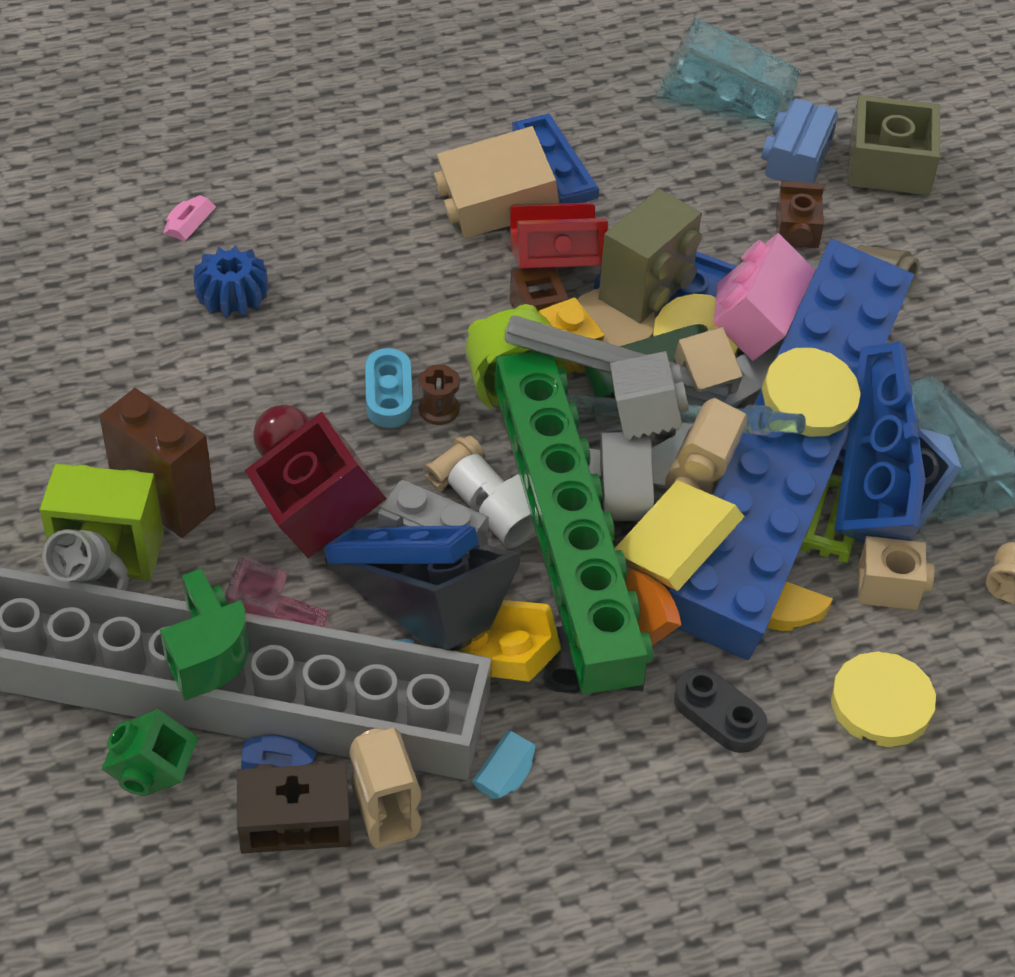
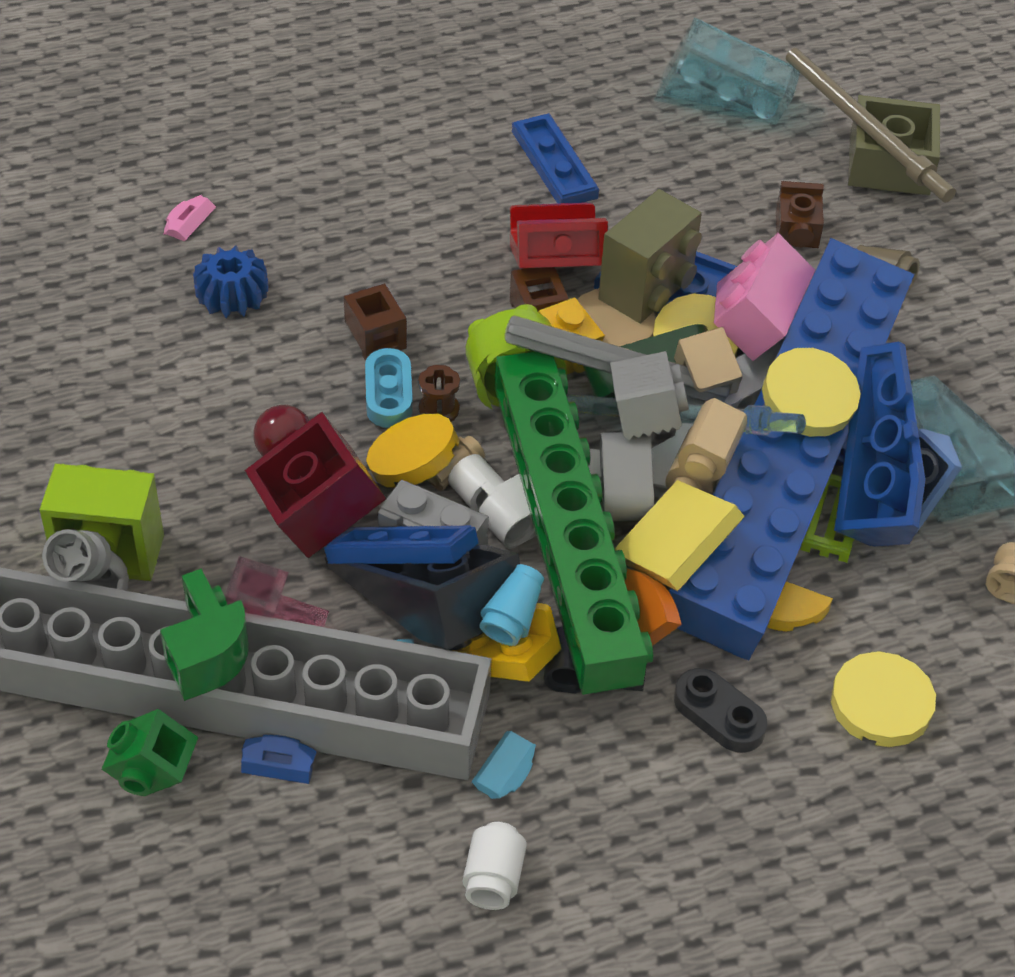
(154, 440): reddish brown brick -> none
(273, 824): dark brown brick -> none
(375, 320): none -> reddish brown brick
(385, 786): tan brick -> none
(412, 450): none -> yellow tile
(491, 178): tan brick -> none
(494, 865): none -> white brick
(512, 607): none -> medium azure cone
(799, 142): medium blue brick -> none
(894, 573): tan brick -> none
(917, 167): none -> dark tan bar

